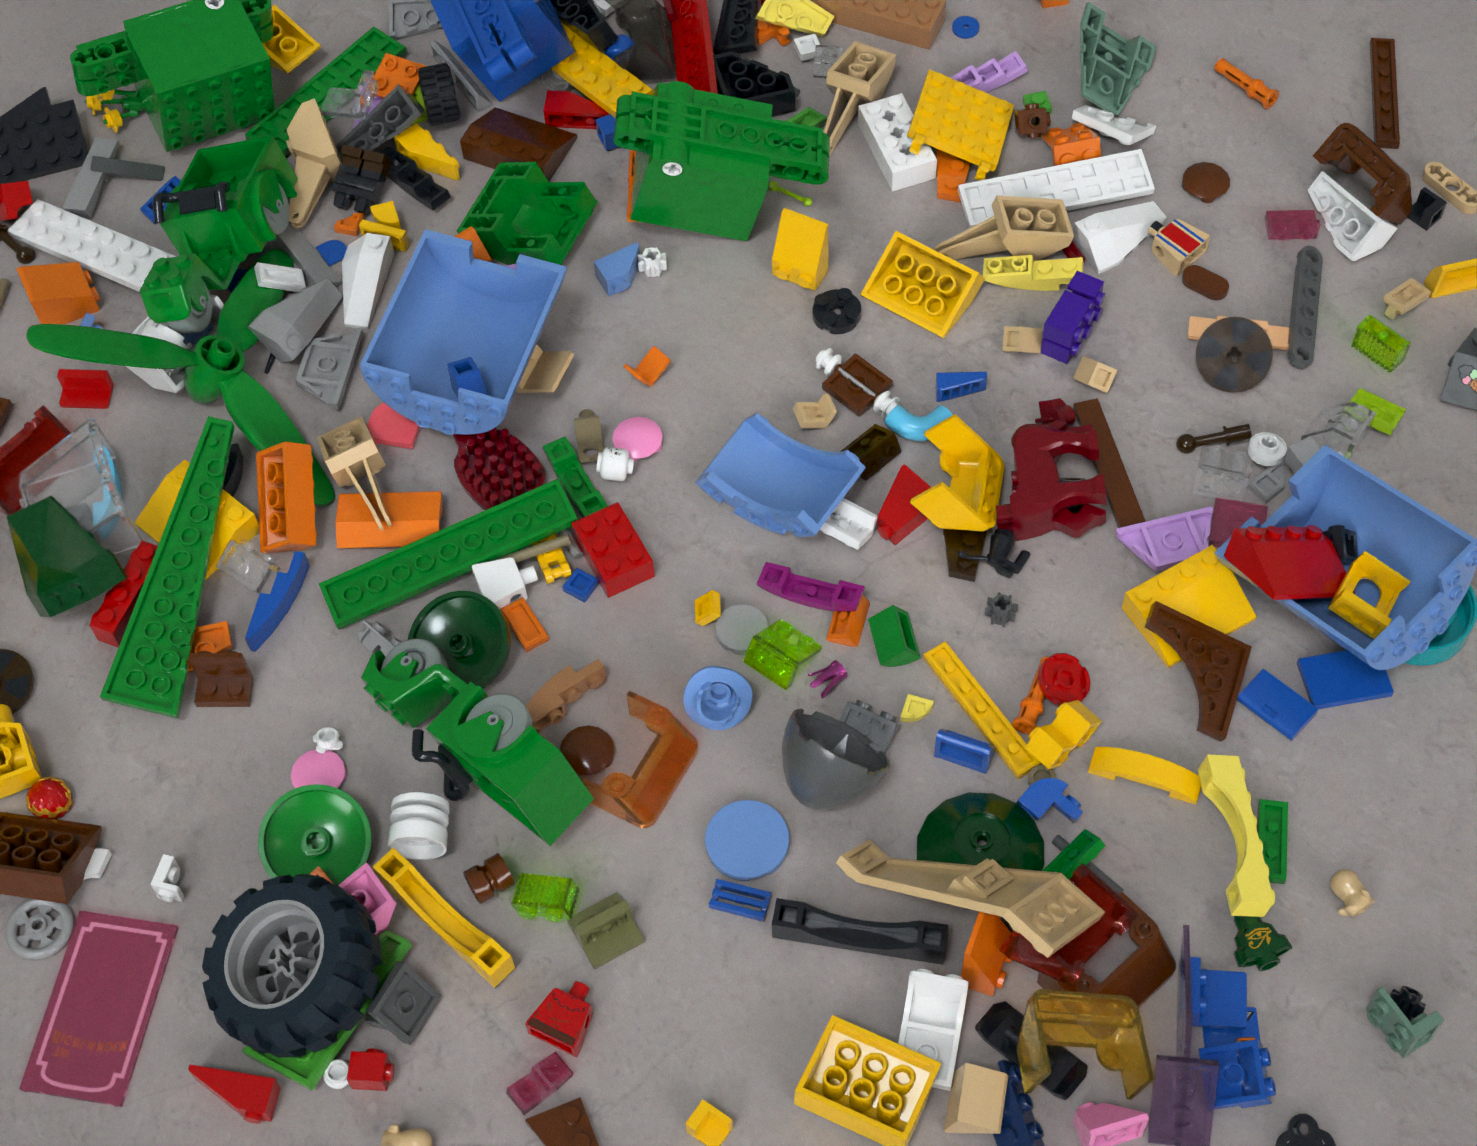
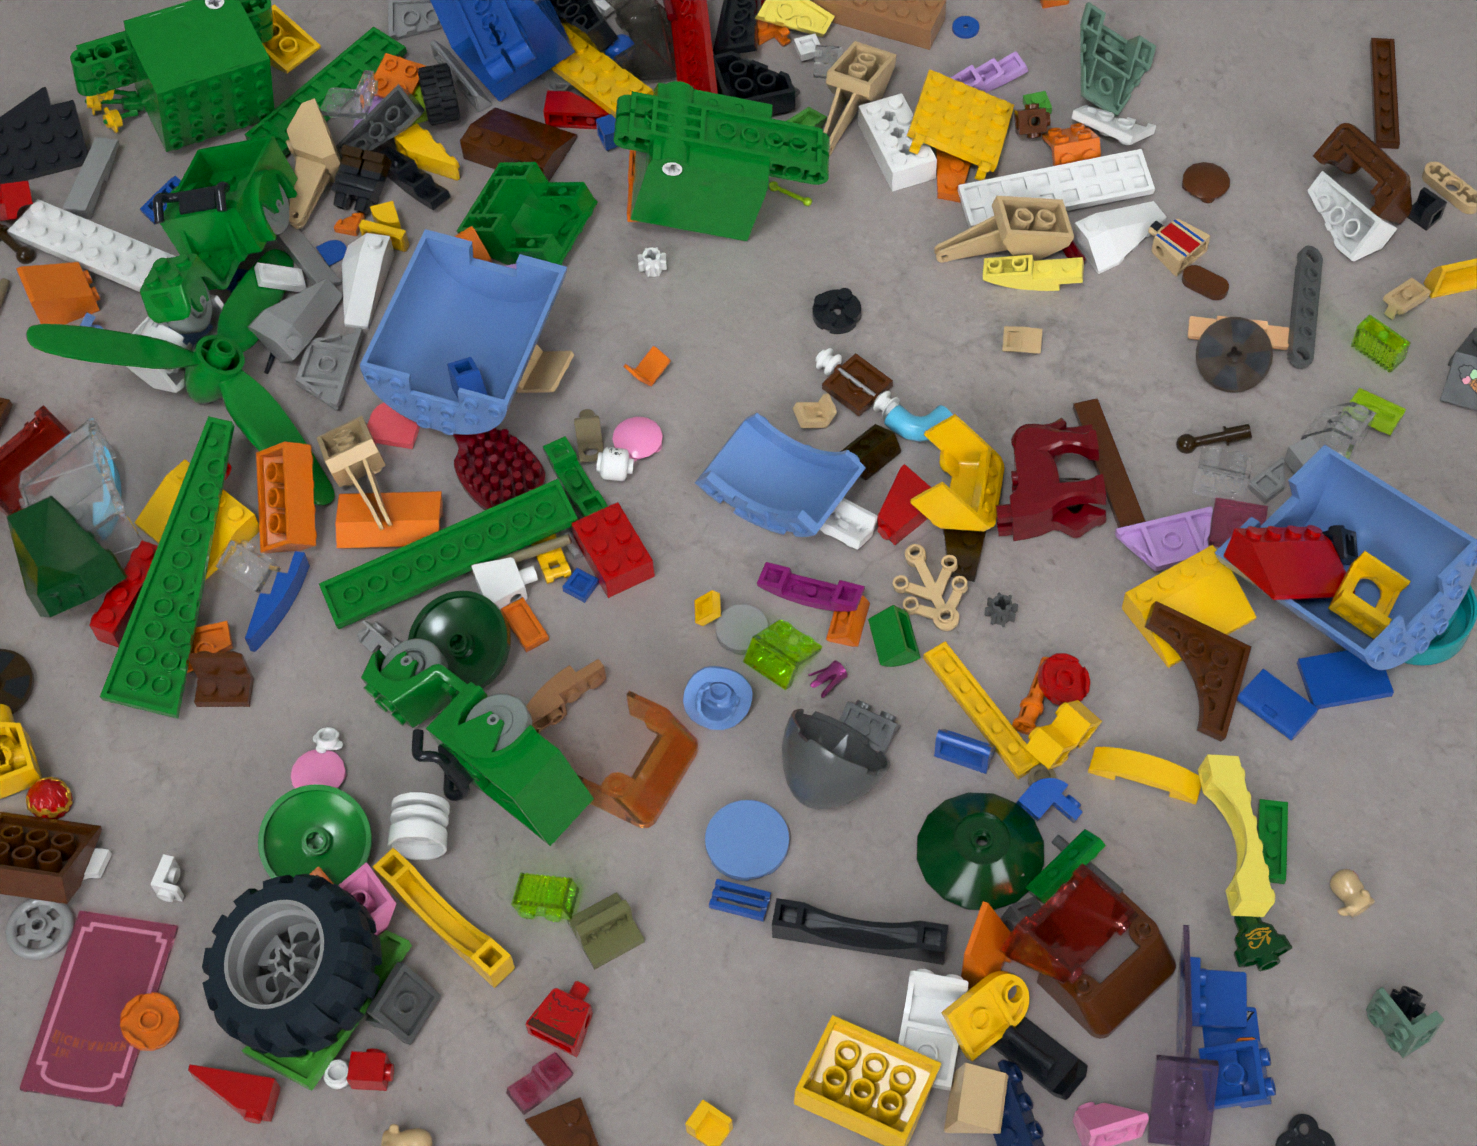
(85, 388): red panel -> none
(127, 168): dark grey sticker -> none
(149, 1021): none -> orange tile
(234, 470): black slope -> none
(489, 878): reddish brown wheel -> none
(587, 749): reddish brown dish -> none
(617, 269): medium blue slope -> none
(801, 250): yellow slope -> none
(915, 708): light yellow tile -> none
(922, 285): yellow slope -> none
(932, 590): none -> tan plant
(958, 384): blue slope -> none
(986, 1012): none -> yellow tile
(1000, 547): black piece -> none
(1033, 902): tan wing -> none
(1055, 409): dark red piece -> none
(1073, 317): dark purple piece -> none
(1088, 1021): clear yellow windscreen -> none
(1095, 374): tan panel -> none
(1254, 87): orange pin -> none
(1267, 449): white plate -> none
(1292, 224): clear pink bracket -> none

